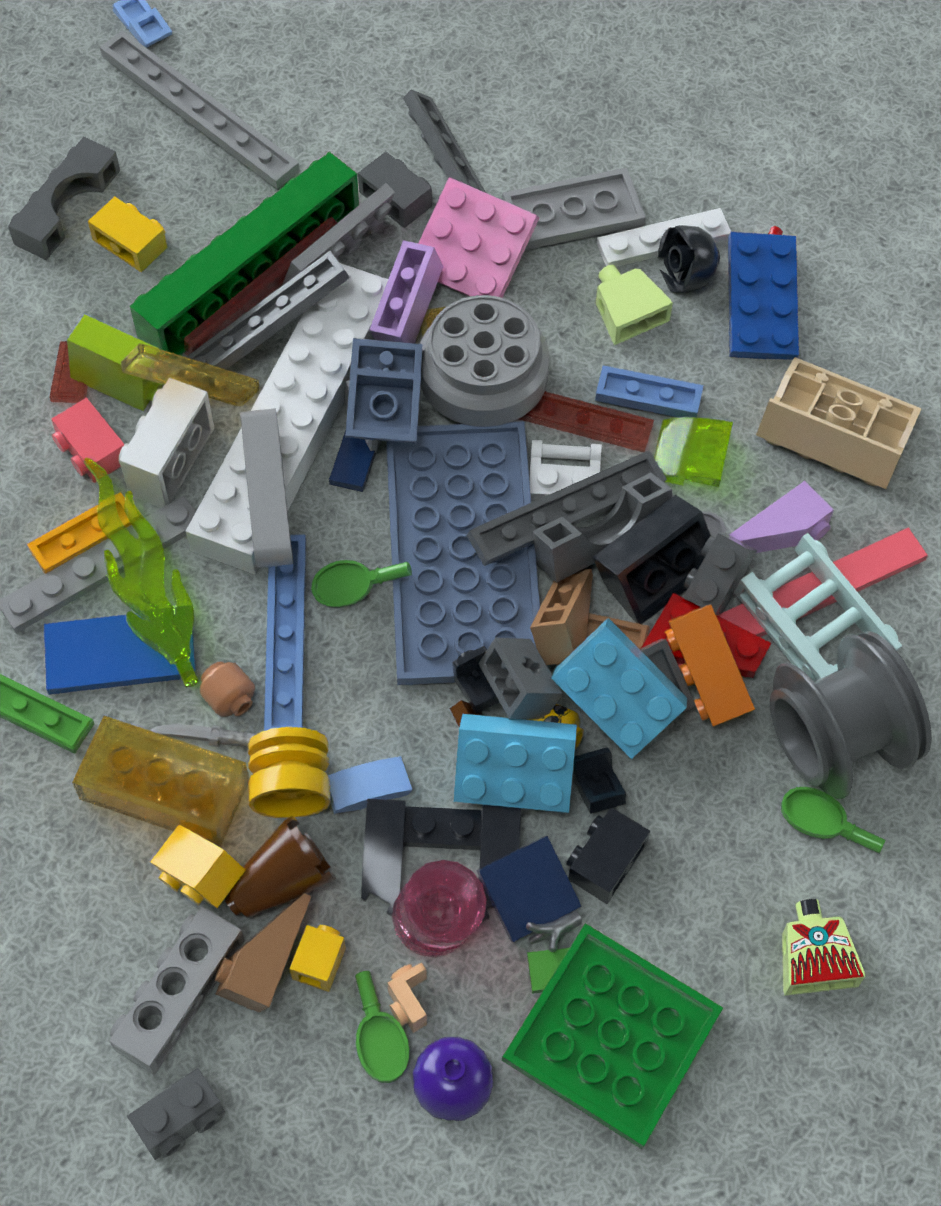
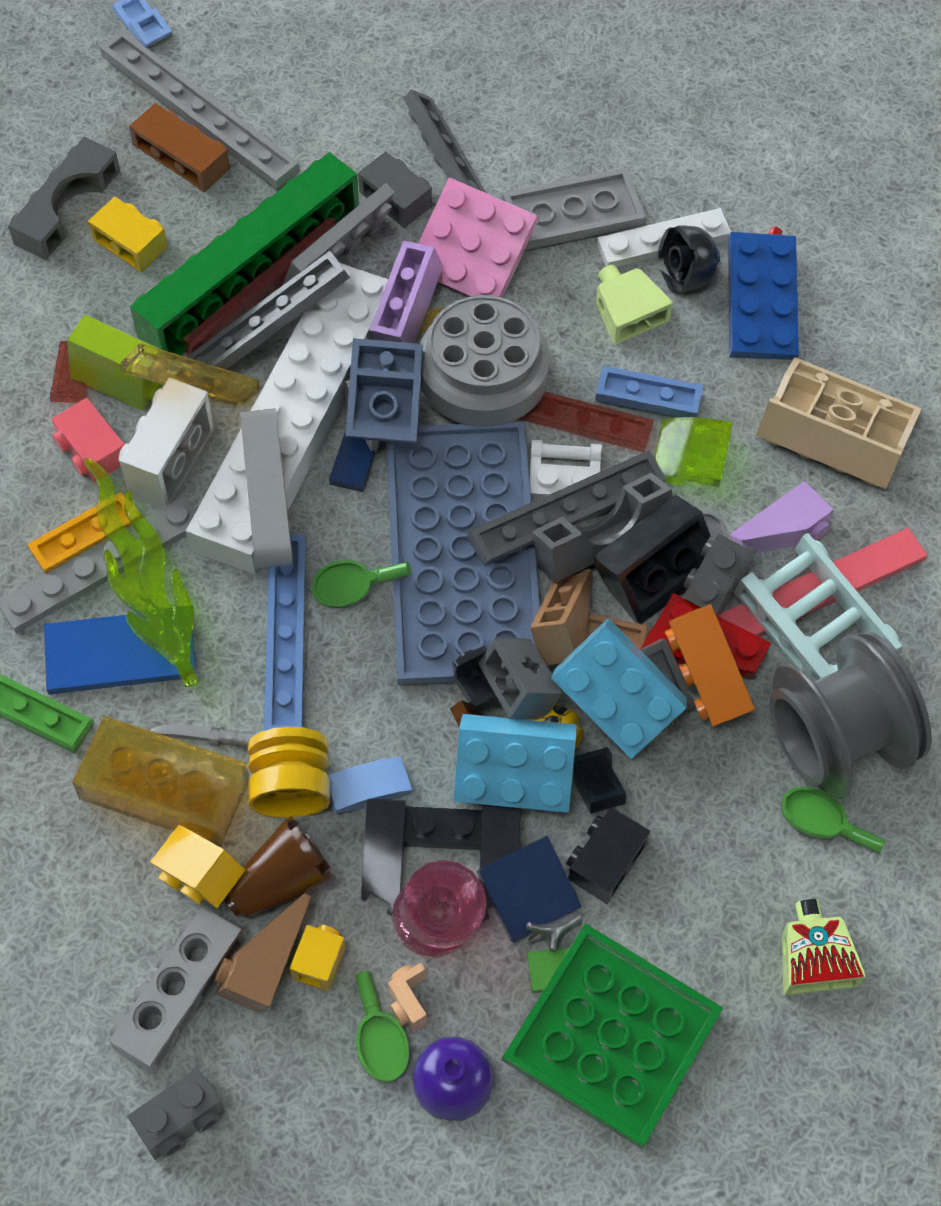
(180, 147): none -> dark orange brick
(227, 689): nougat head -> none

